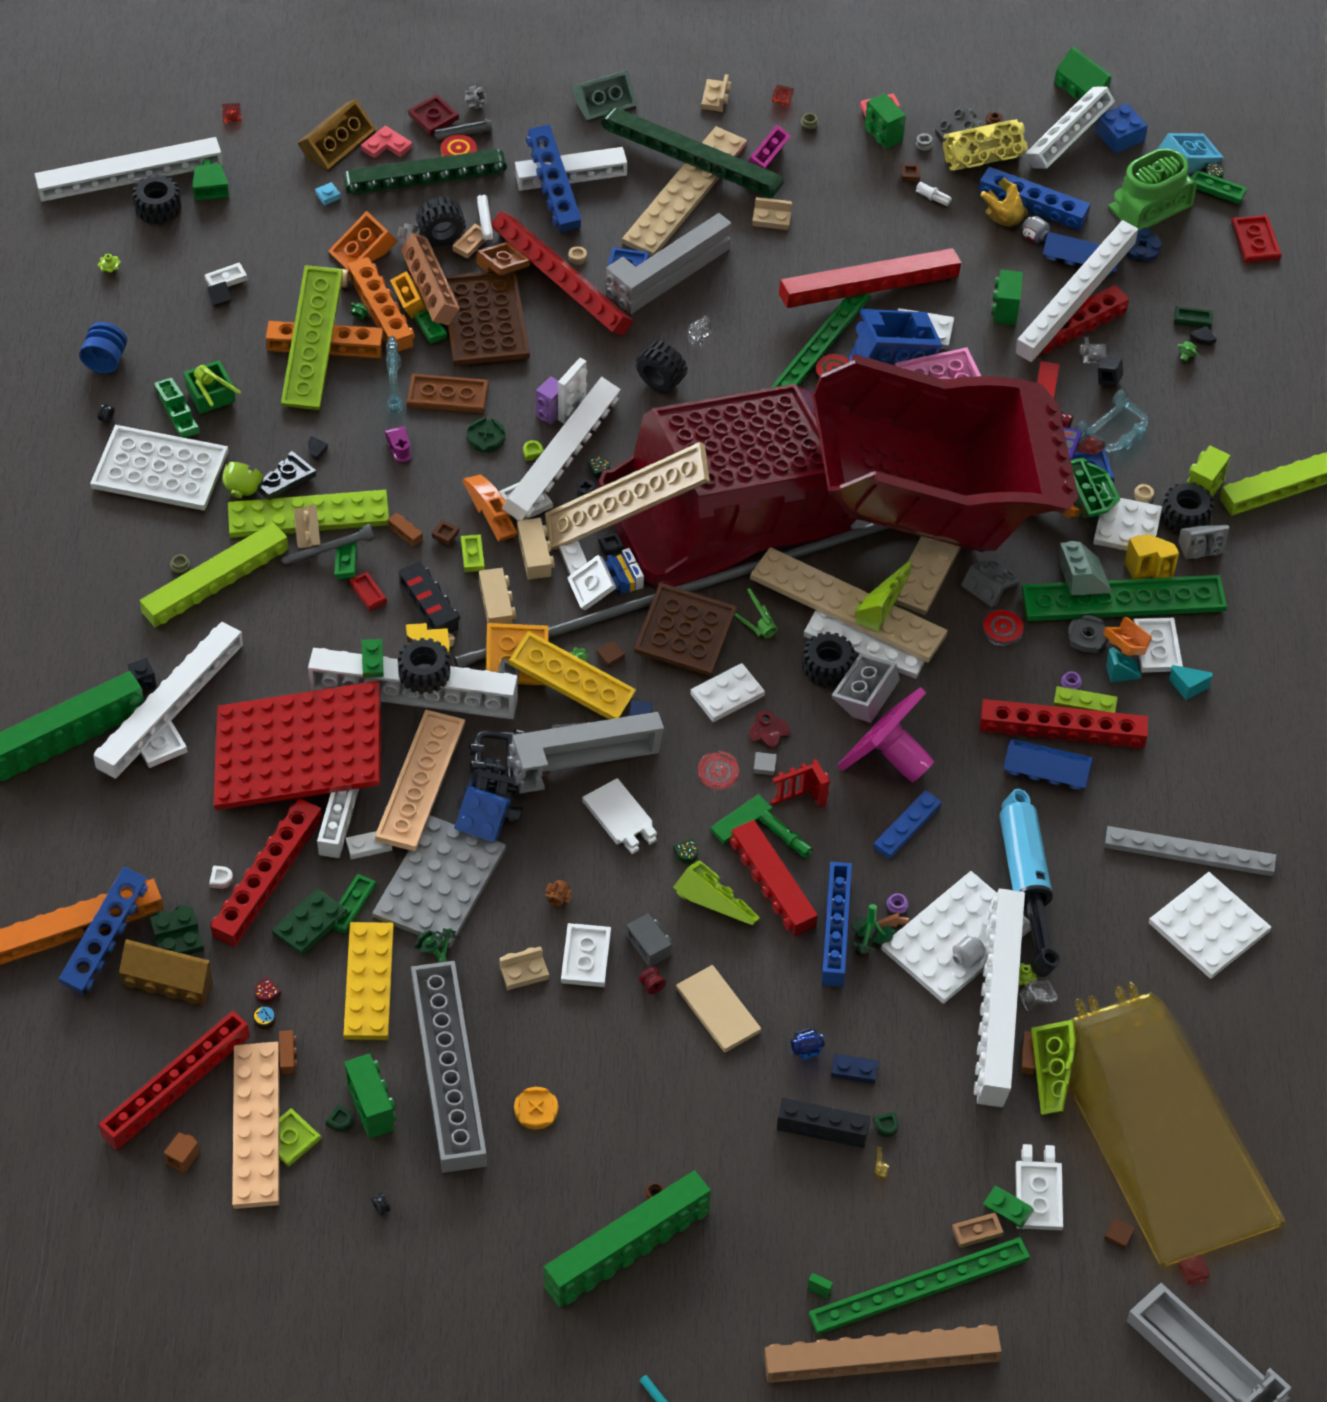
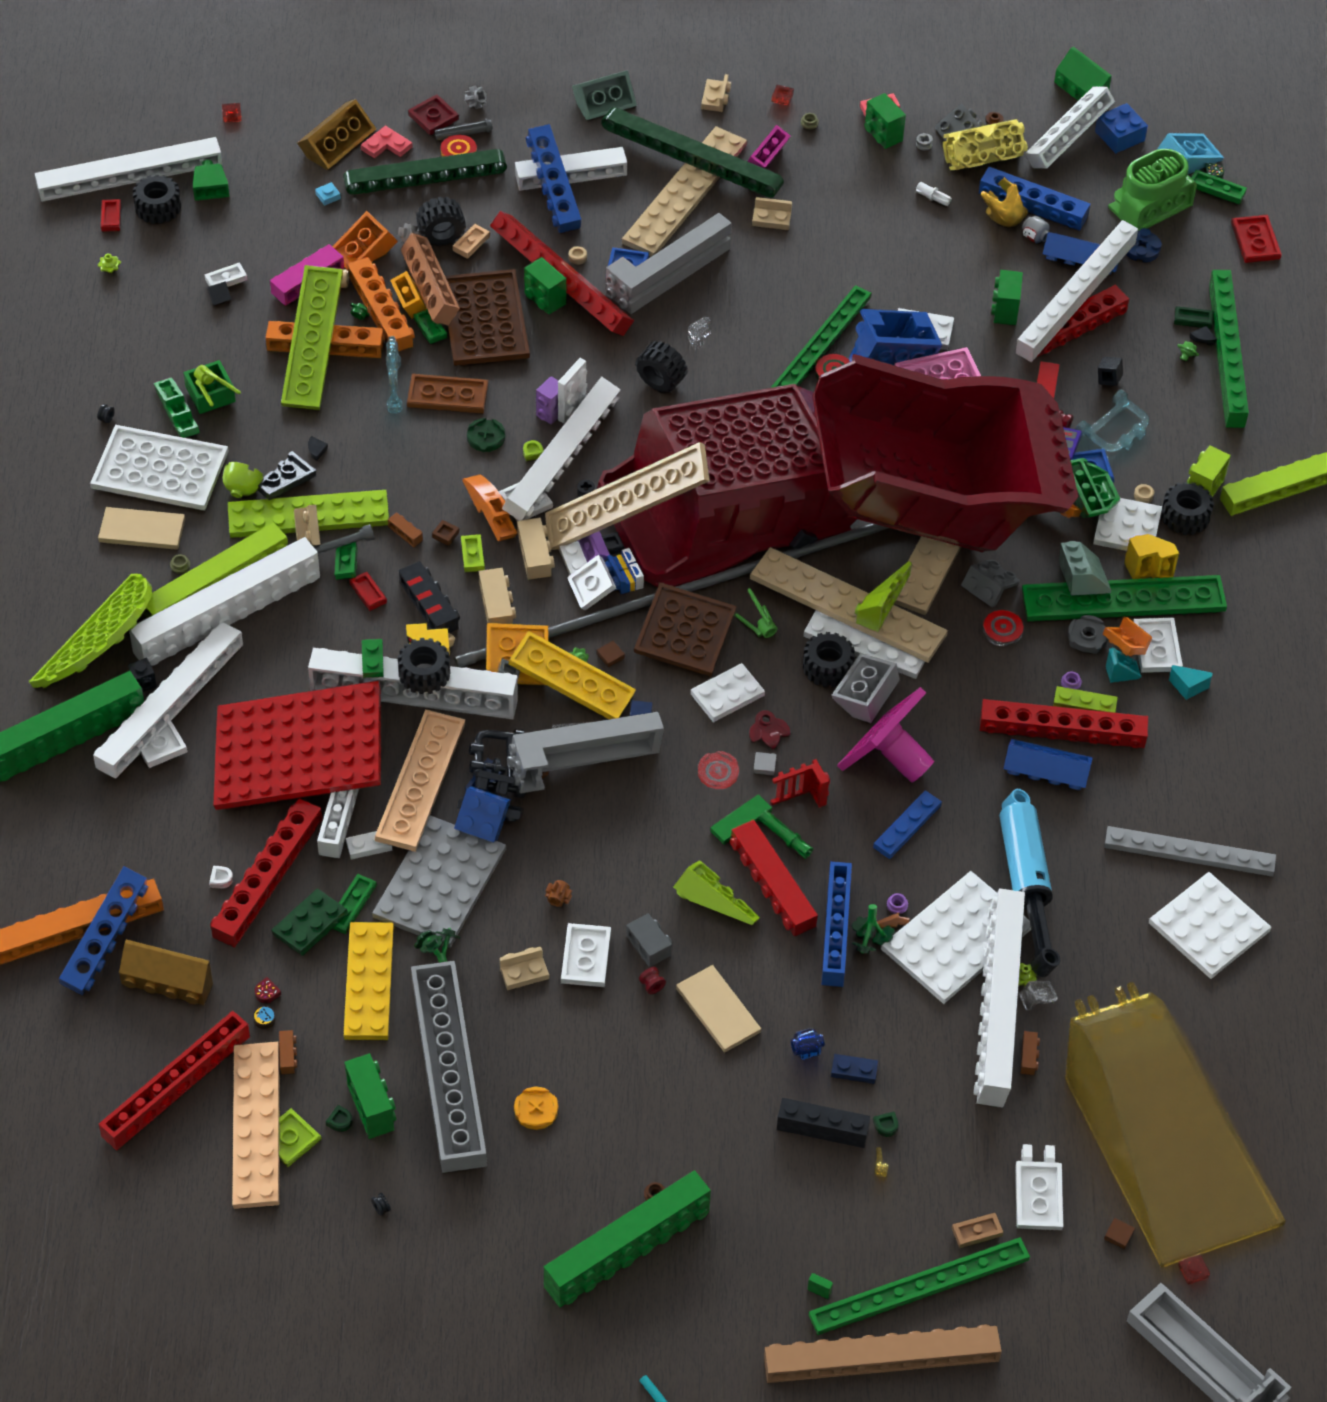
(99, 632): none -> lime plate
(103, 347): blue wheel -> none
(111, 215): none -> red tile
(141, 528): none -> tan tile
(177, 930): dark green plate -> none
(182, 1152): dark orange brick -> none
(225, 602): none -> white brick
(287, 285): none -> dark pink brick
(399, 443): magenta piece -> none
(485, 217): white axle -> none
(501, 259): dark orange plate -> none
(545, 285): none -> green brick
(593, 546): none -> medium lavender slope
(598, 464): dark green tile -> none
(620, 815): white tile -> none
(686, 851): dark green tile -> none
(802, 539): none -> black tile
(869, 278): brick -> none
(910, 172): reddish brown plate -> none
(968, 952): light grey head -> none
(1008, 1206): green plate -> none
(1054, 1055): lime wedge -> none
(1091, 445): clear red plate -> none
(1092, 352): clear bracket -> none
(1203, 540): light grey slope -> none
(1228, 349): none -> green brick

